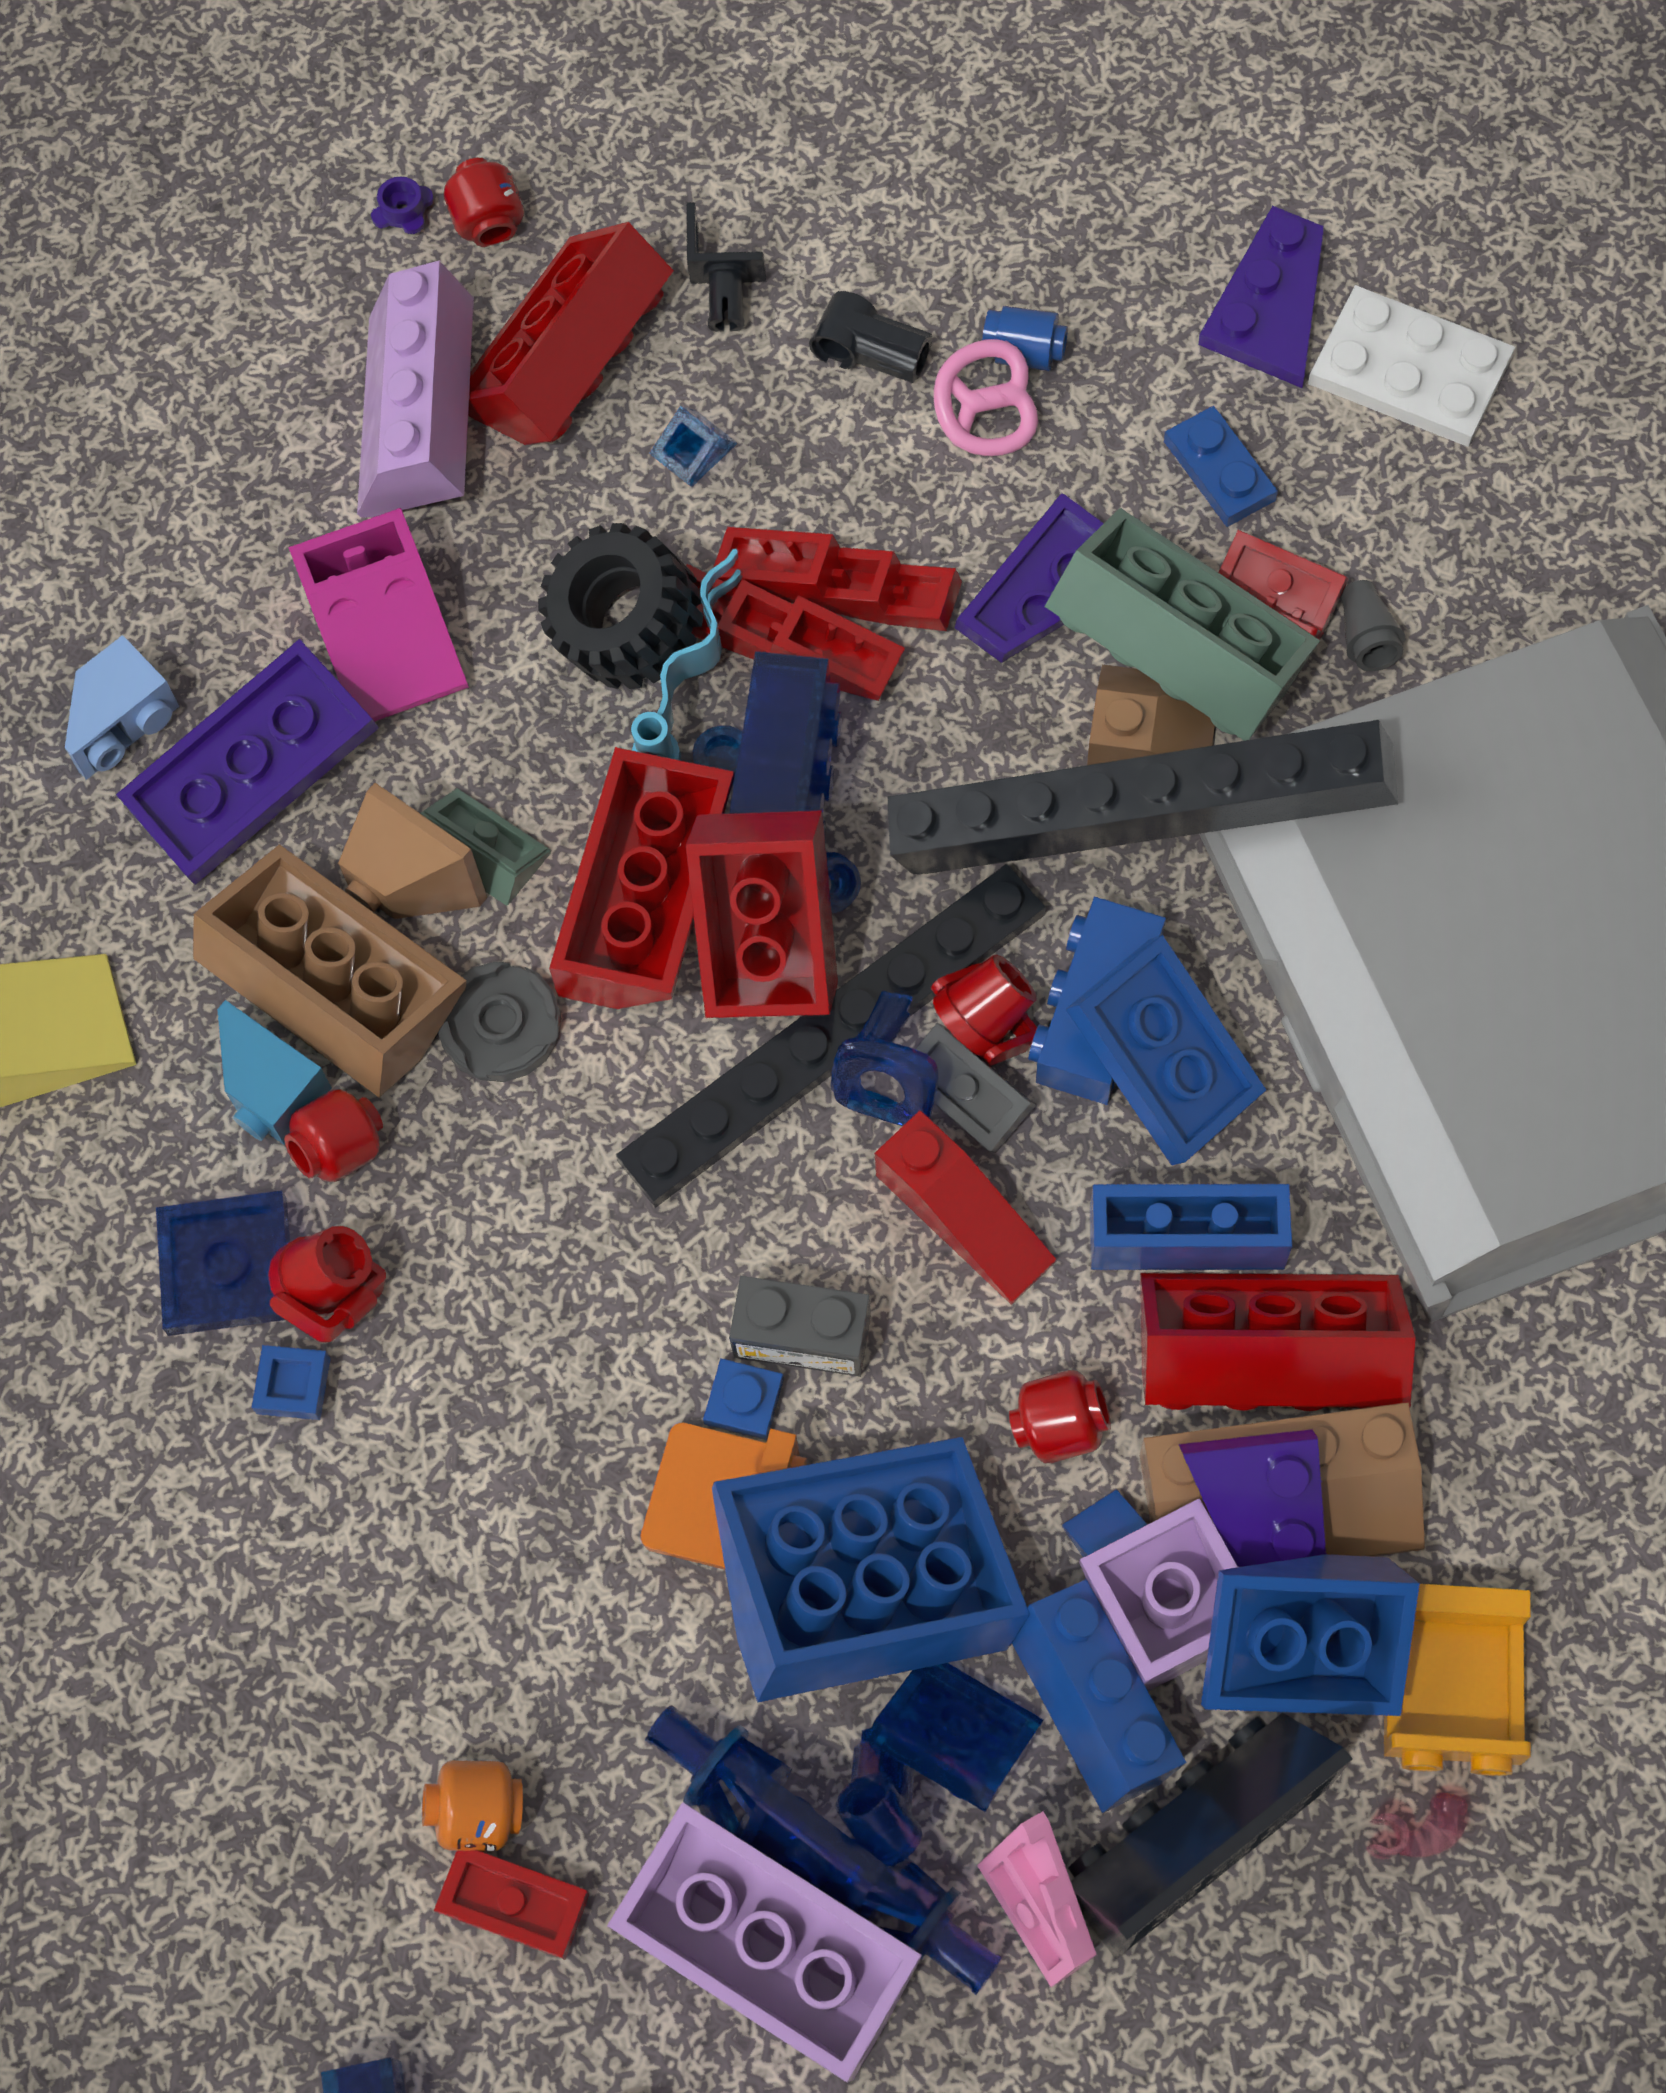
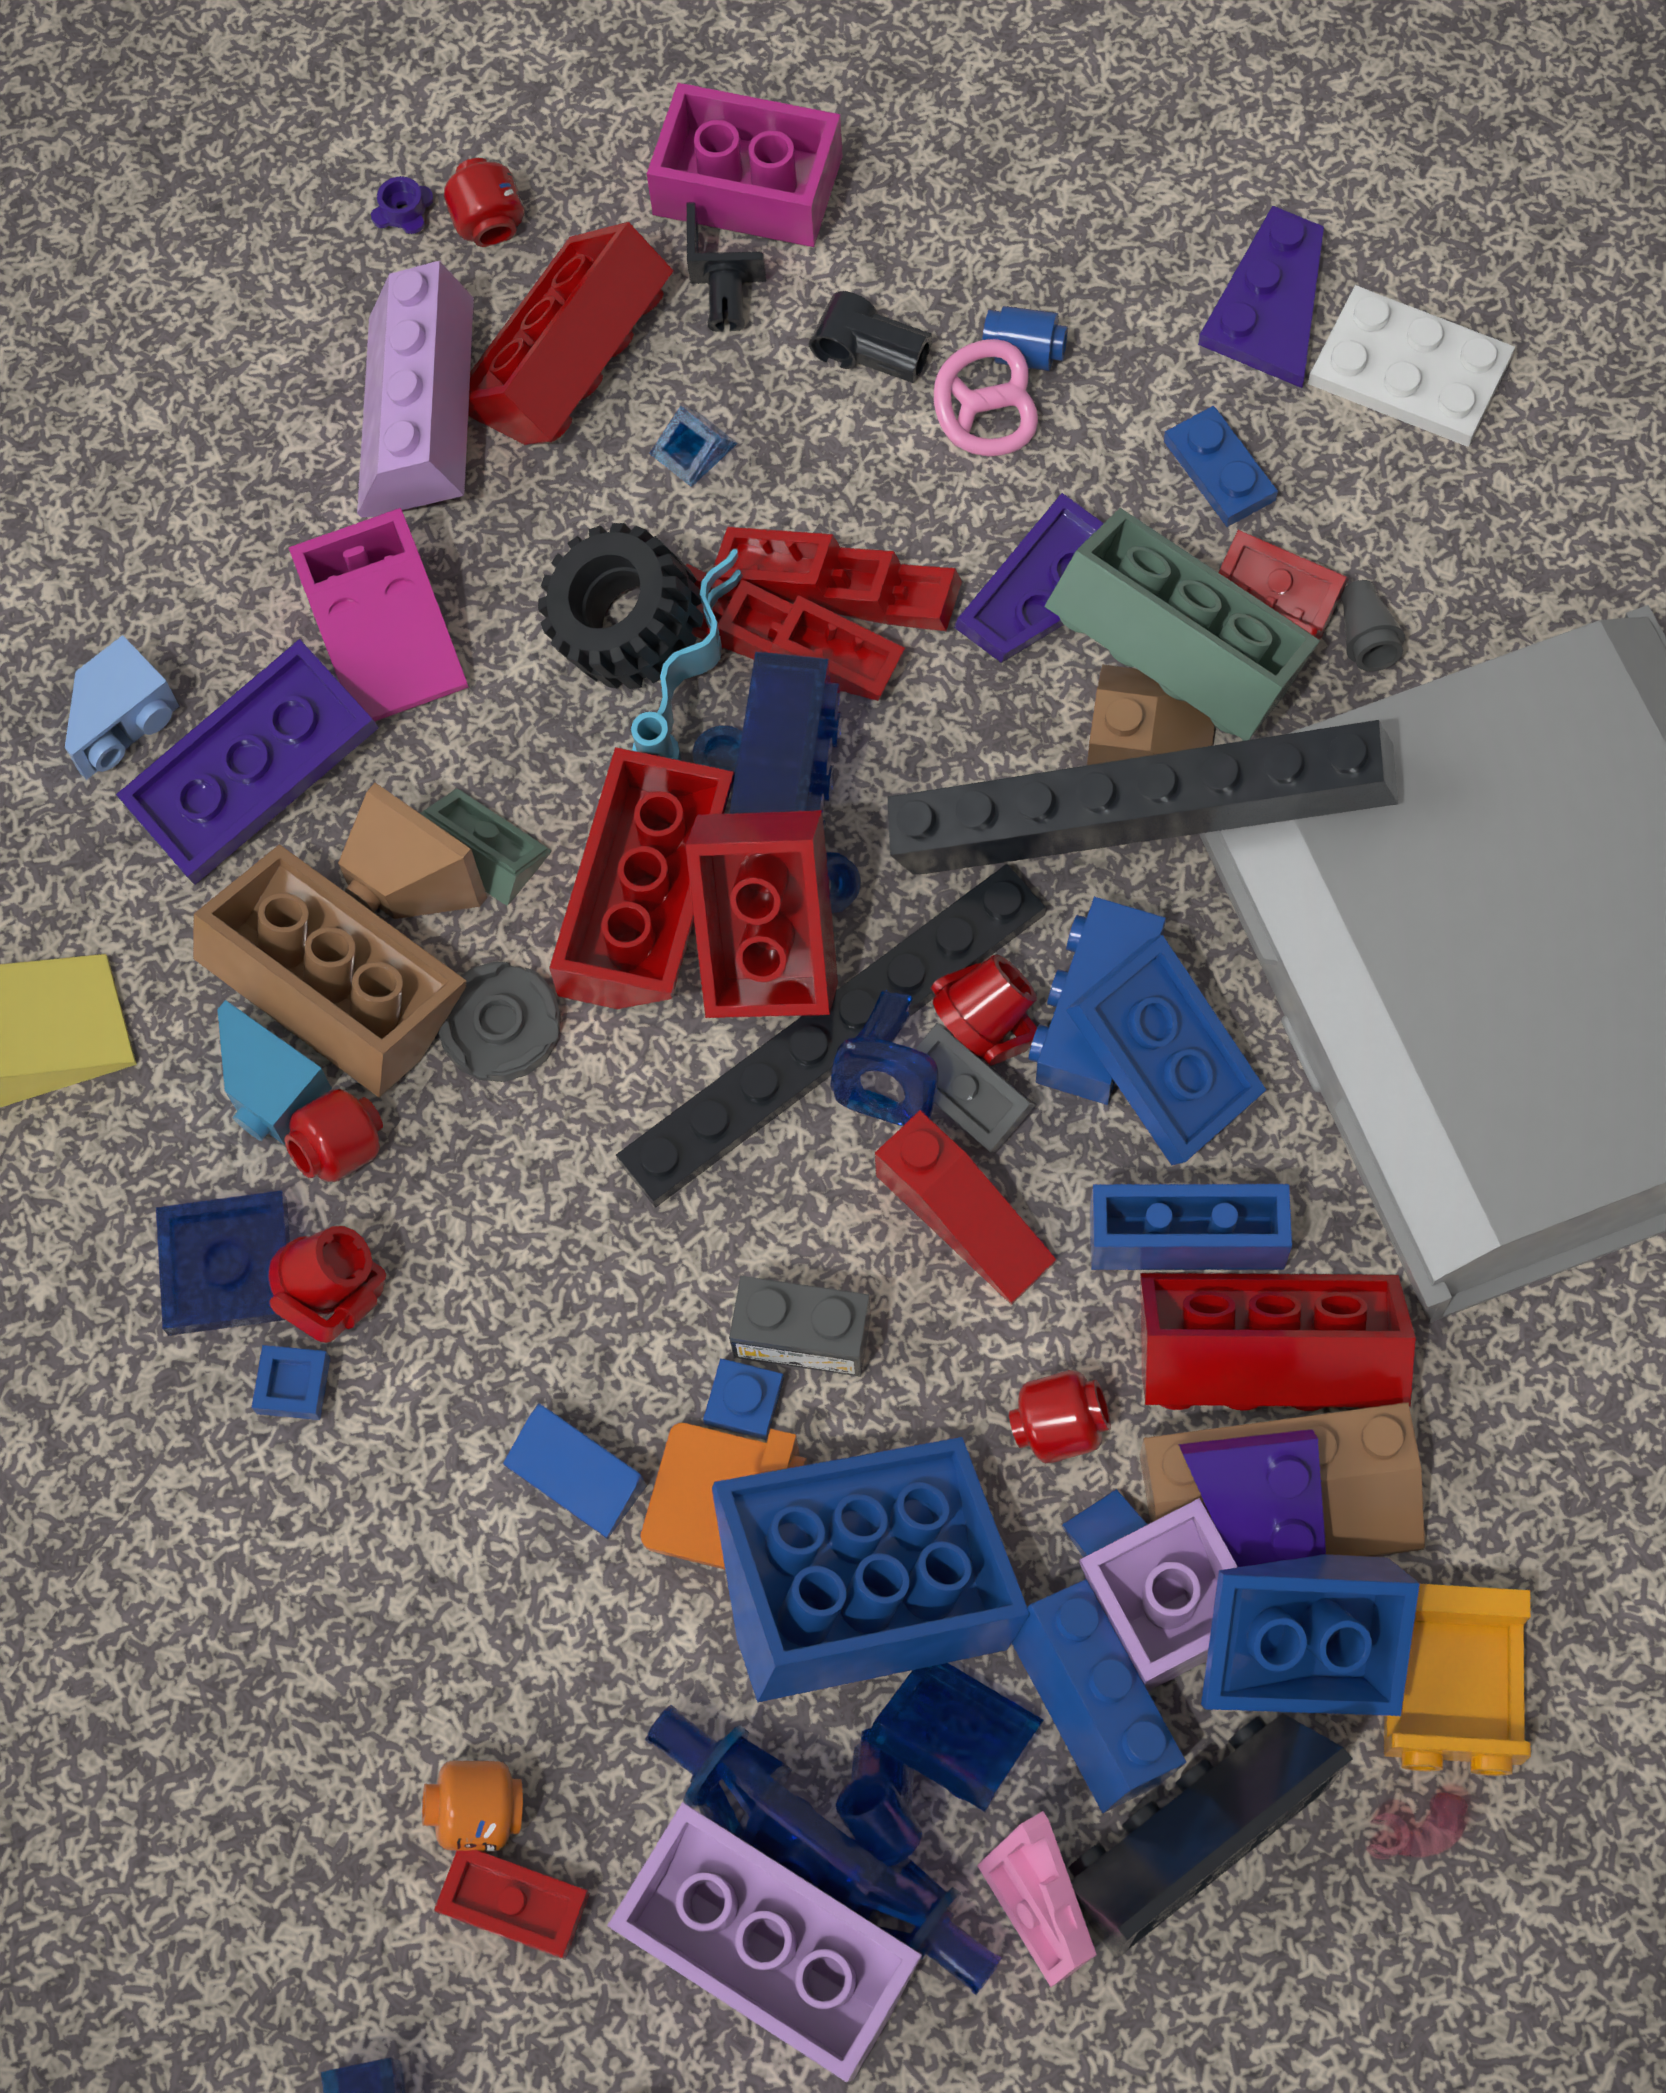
(574, 1471): none -> blue slope
(745, 164): none -> dark pink brick

